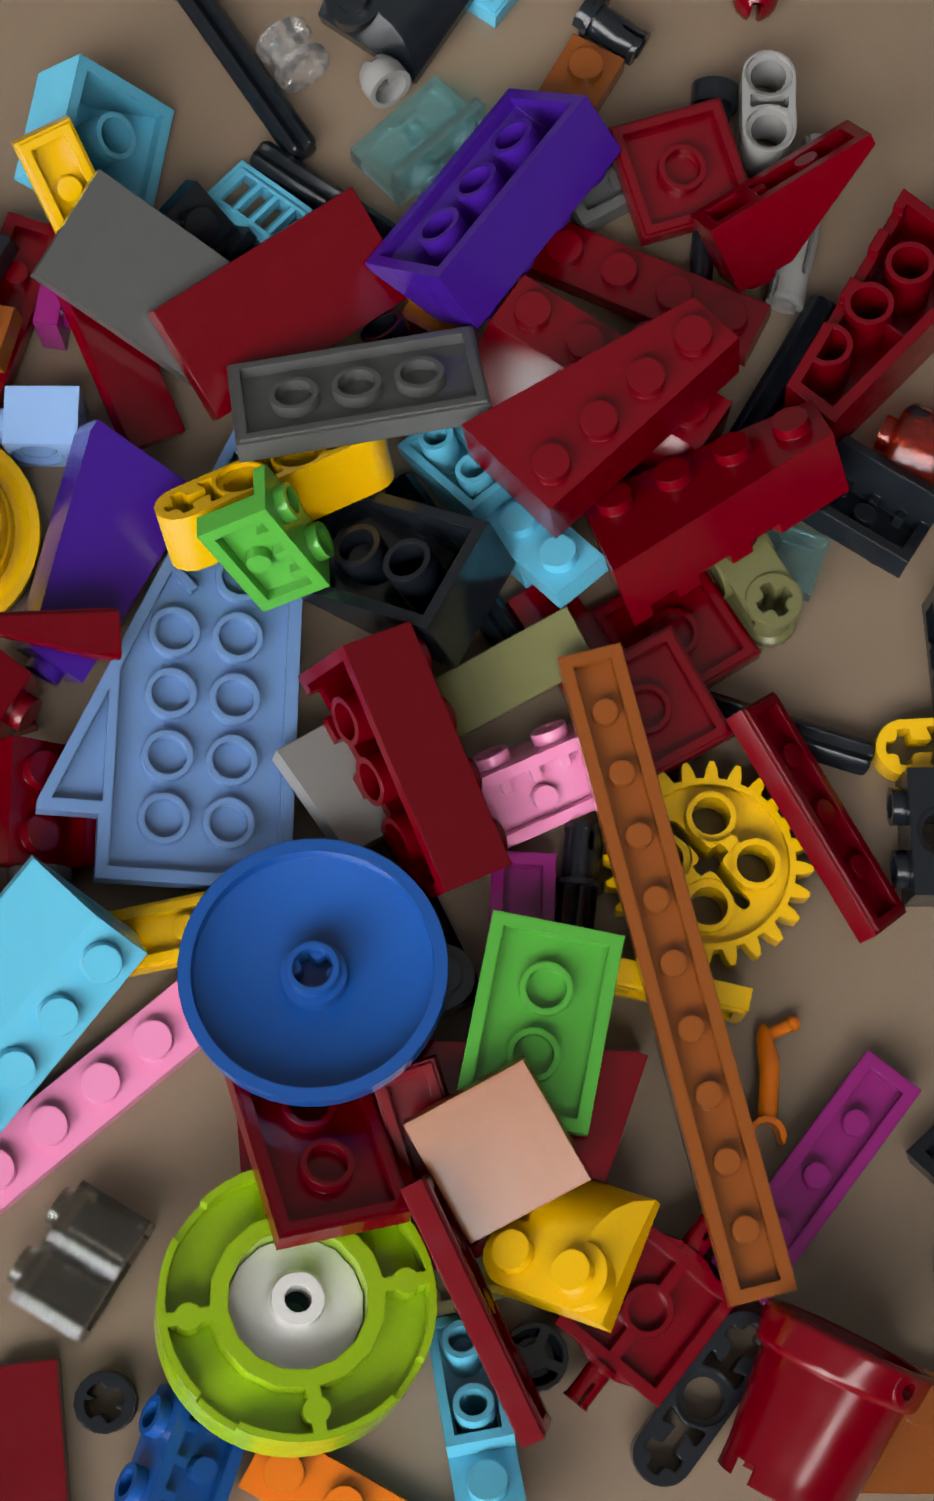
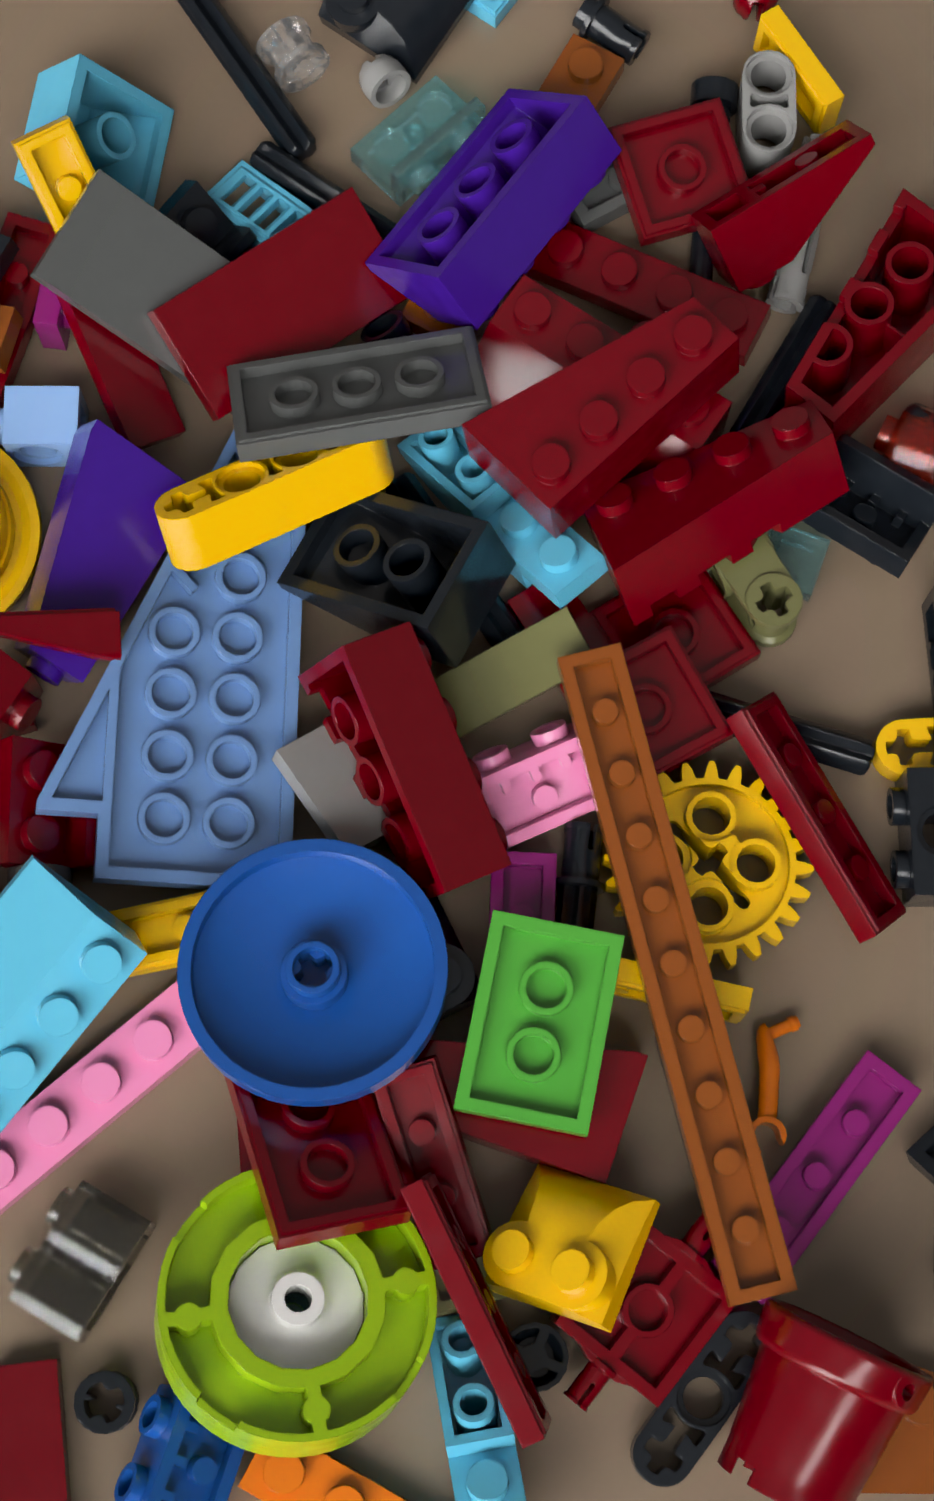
(269, 543): bright green bracket -> none
(497, 1149): tile -> none
(816, 92): none -> yellow tile

